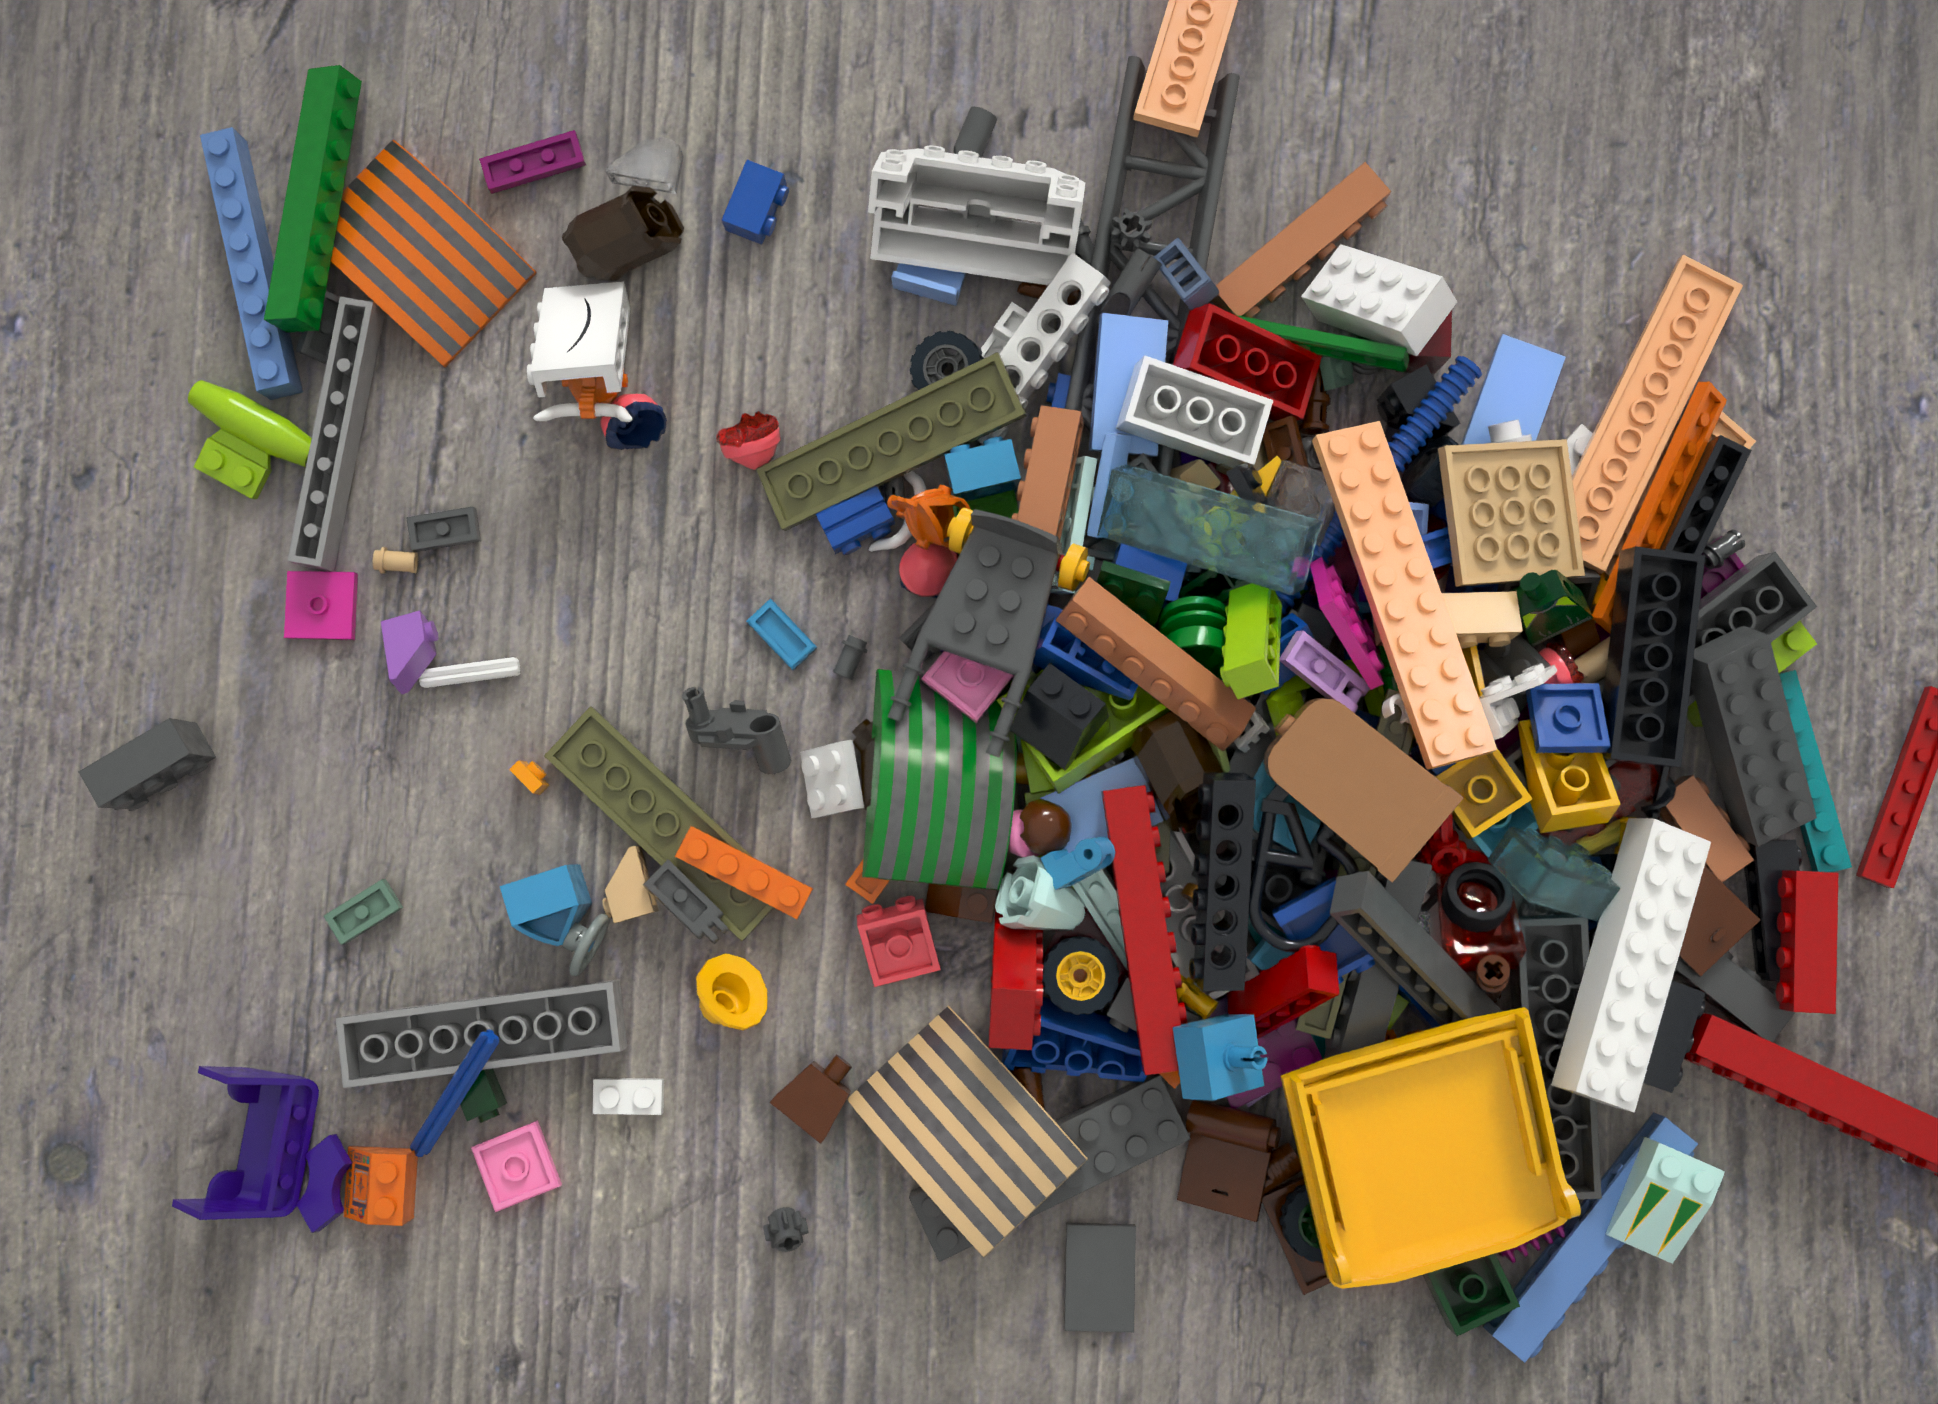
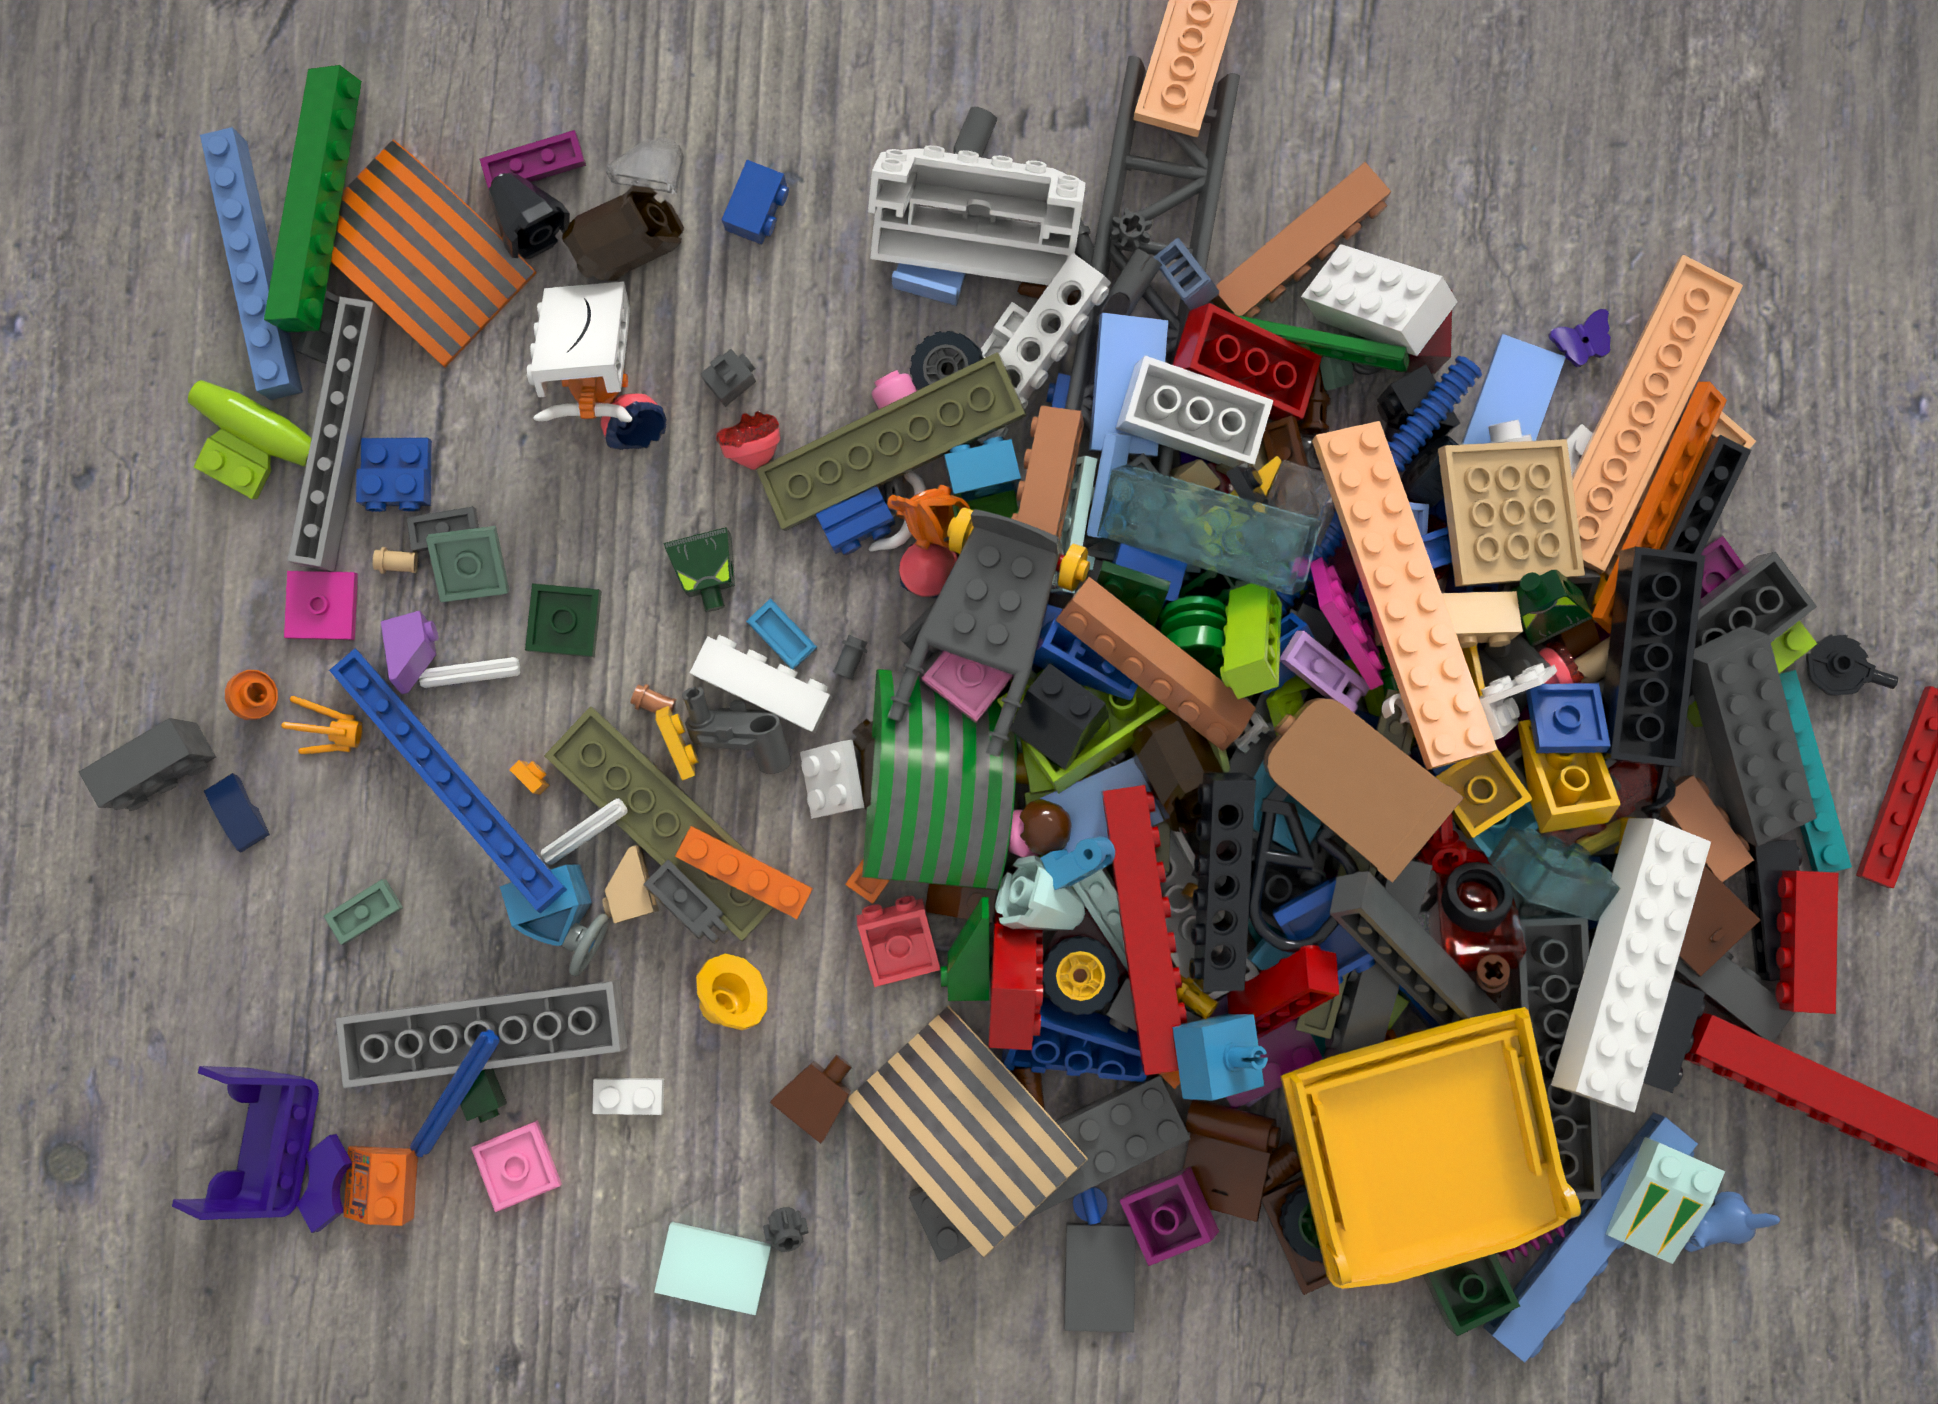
(236, 813): none -> dark blue slope
(251, 695): none -> orange plate
(344, 732): none -> light orange plant
(394, 474): none -> blue plate
(448, 781): none -> blue plate
(467, 563): none -> sand green plate
(526, 215): none -> black cone
(563, 620): none -> dark green plate
(584, 831): none -> white axle
(650, 700): none -> nougat pin
(682, 754): none -> yellow plate
(704, 565): none -> dark green torso
(713, 1268): none -> light aqua tile
(729, 376): none -> dark grey brick
(761, 684): none -> white brick
(892, 388): none -> bright pink head
(969, 959): none -> green slope
(1090, 1205): none -> blue plate
(1169, 1216): none -> magenta brick
(1593, 331): none -> dark purple animal
(1722, 549): dark grey pin -> none
(1728, 1222): none -> medium blue animal
(1841, 667): none -> black piece

